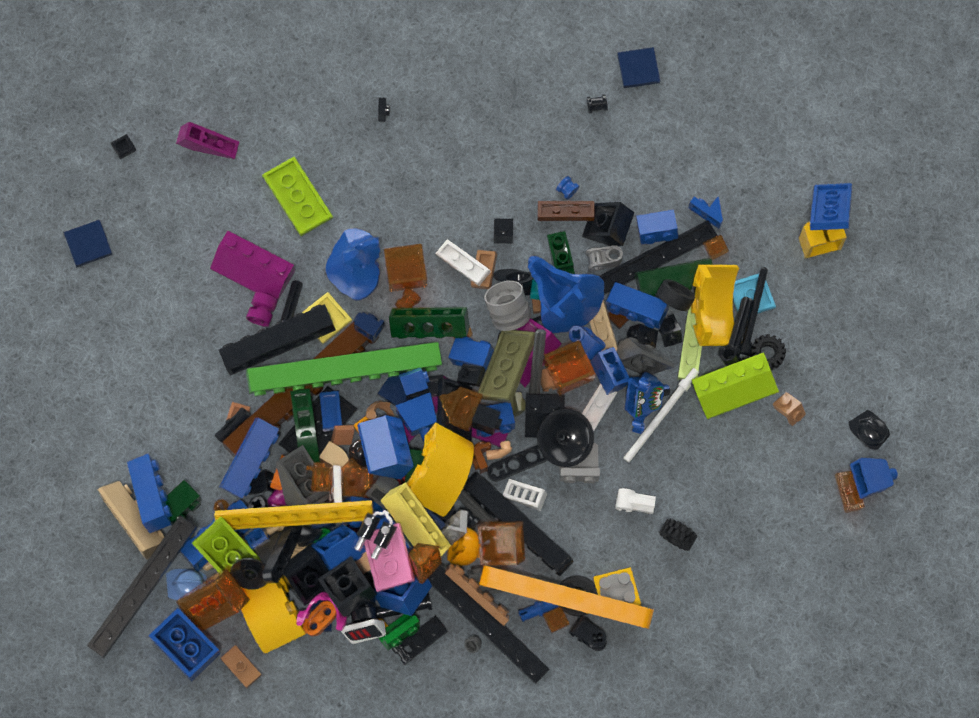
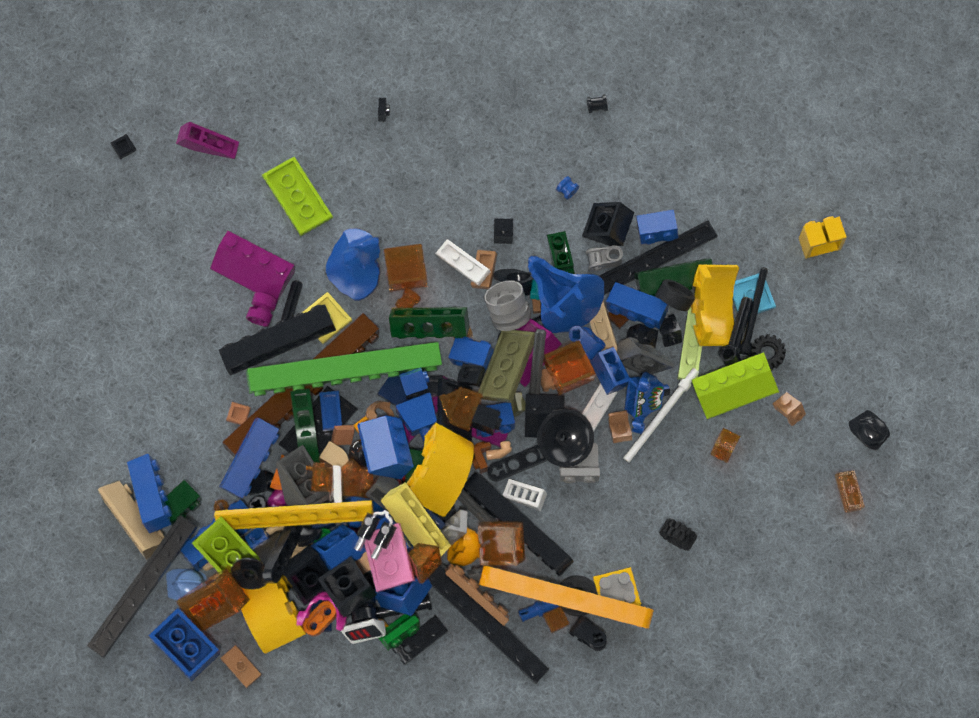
(87, 243): dark blue tile -> none
(232, 424): black pin -> none
(368, 325): dark blue brick -> none
(472, 521): black wheel -> none
(473, 644): dark grey hinge -> none
(565, 210): reddish brown plate -> none
(619, 426): none -> medium nougat bracket
(632, 501): white piece -> none
(638, 67): dark blue tile -> none
(710, 213): blue slope -> none
(716, 247): clear orange plate -> none
(725, 445): none -> clear orange bracket
(831, 206): blue tile -> none
(872, 476): blue torso -> none

